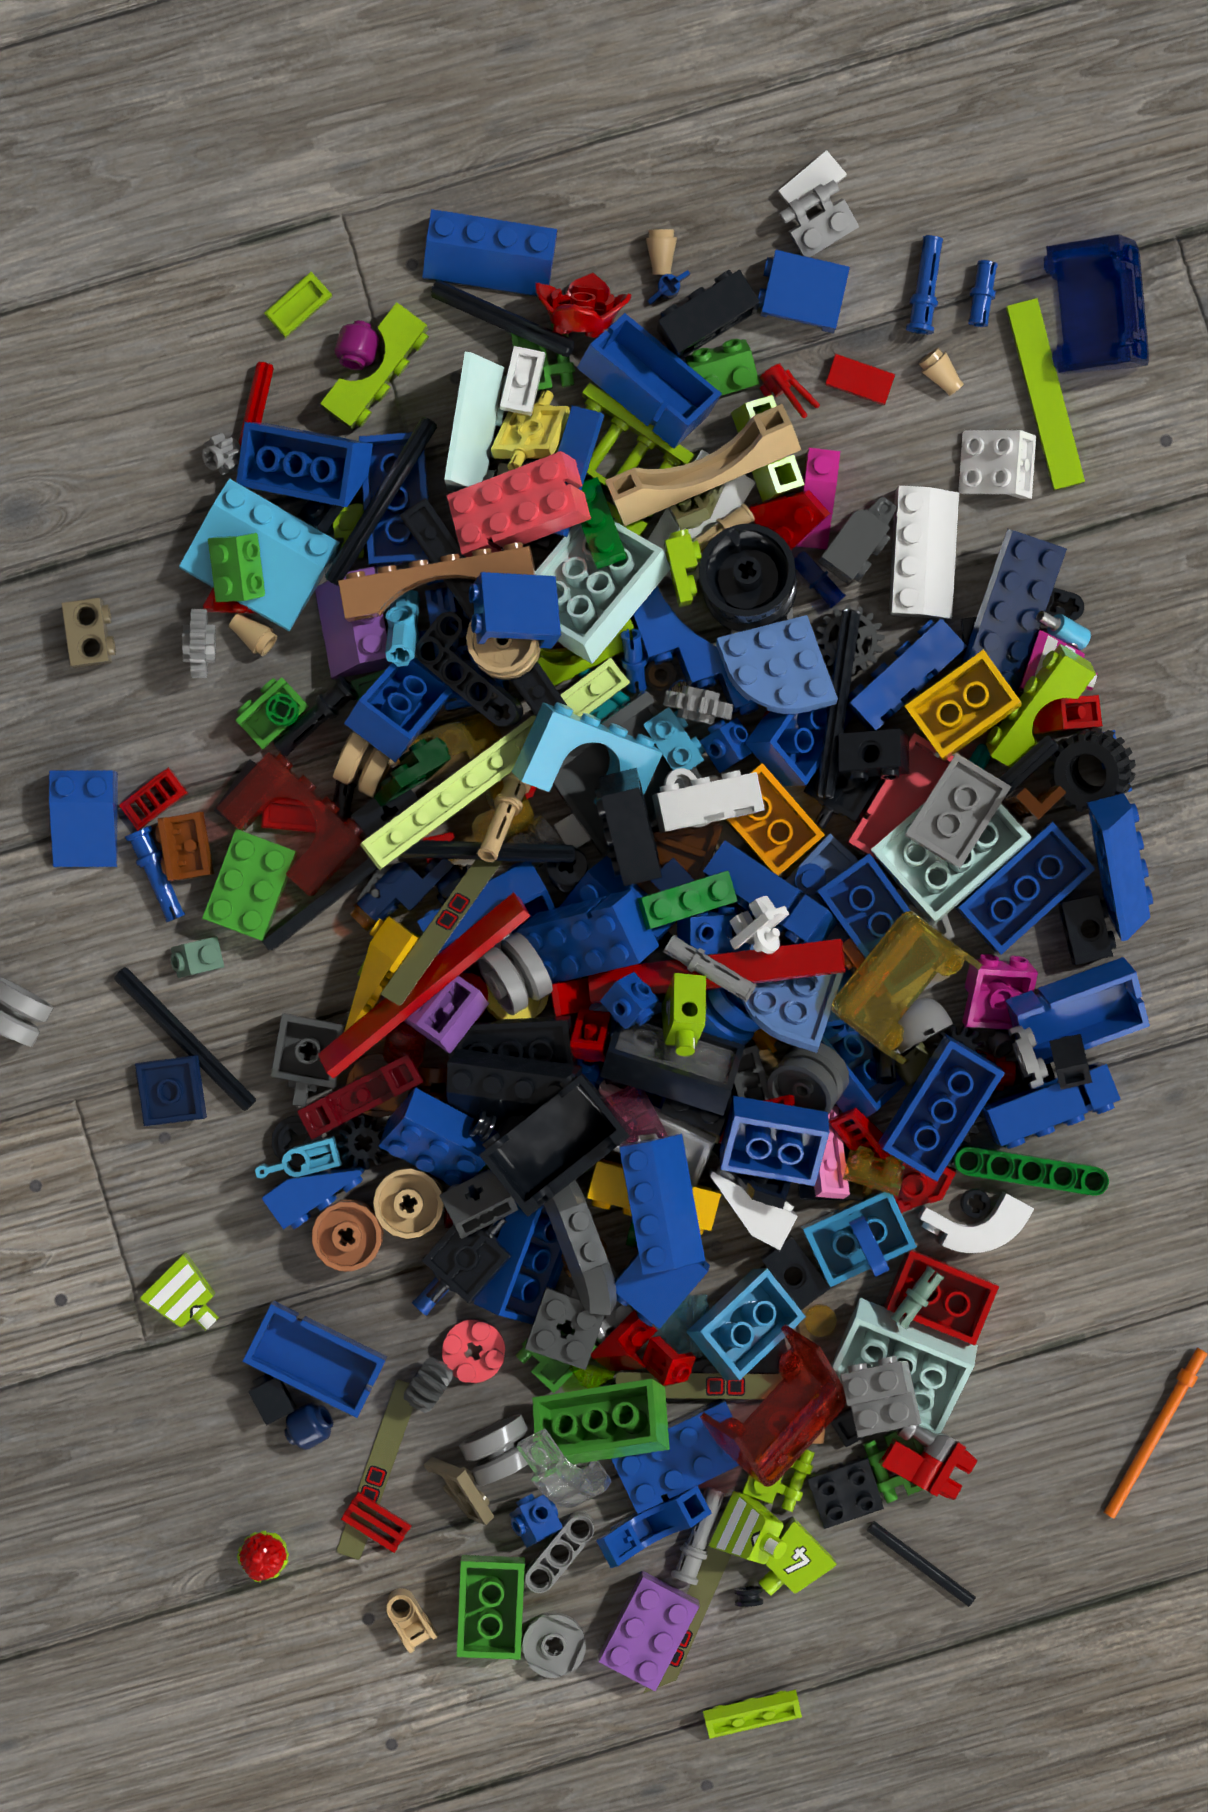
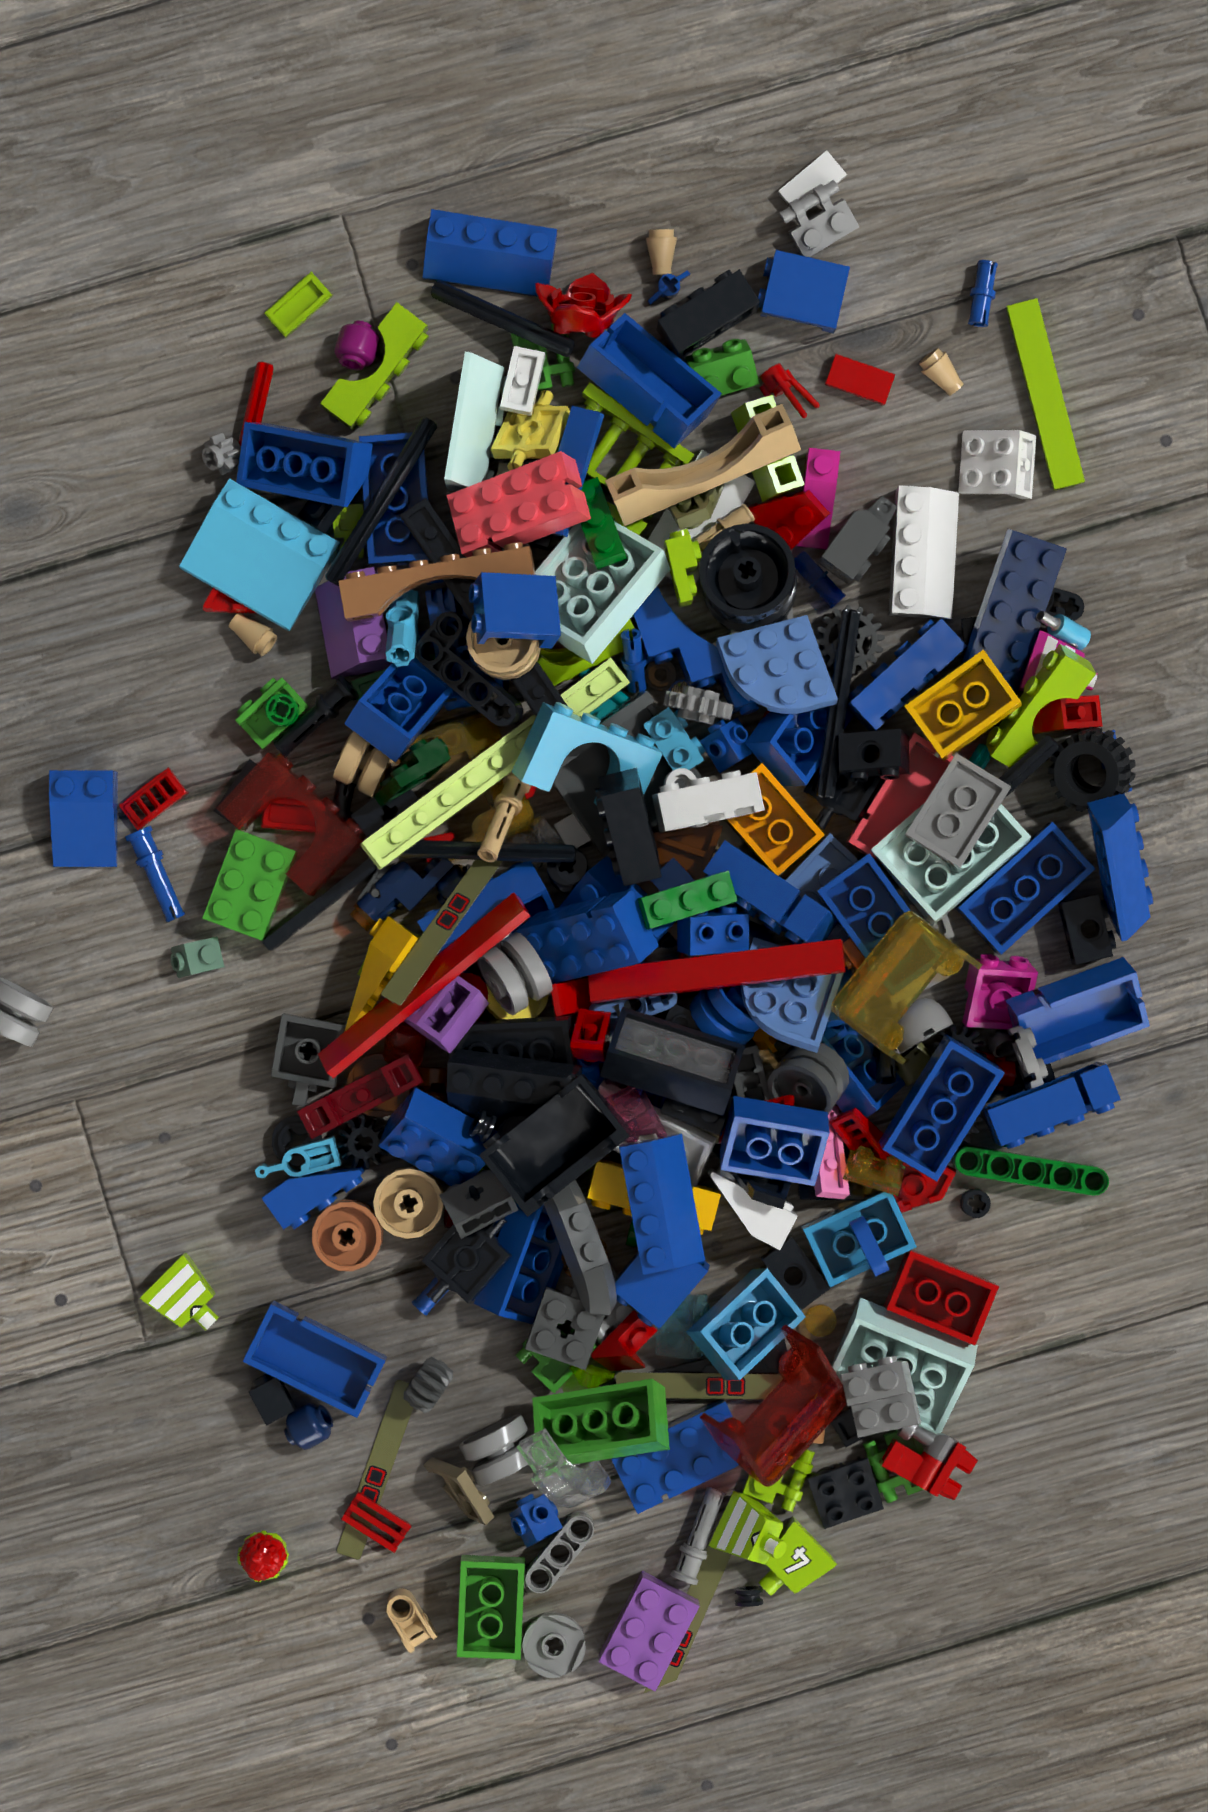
(78, 634): dark tan brick -> none
(170, 1090): dark blue plate -> none
(184, 846): dark orange bracket -> none
(184, 1038): black axle -> none
(199, 643): light grey gear -> none
(236, 567): bright green bracket -> none
(479, 1333): coral plate -> none
(630, 1001): blue brick -> none
(653, 1524): blue arch -> none
(666, 1363): red bracket -> none
(684, 1022): lime torso -> none
(706, 966): light grey pin -> none
(752, 1713): lime plate -> none
(761, 930): white hips -> none
(810, 878): blue plate -> none
(917, 1297): sand green pin -> none
(921, 1563): black bar -> none
(924, 299): blue pin -> none
(988, 1234): white arch -> none
(1029, 808): reddish brown fence -> none
(1070, 1061): black brick -> none
(1099, 304): clear blue windscreen -> none
(1186, 1379): orange bar -> none

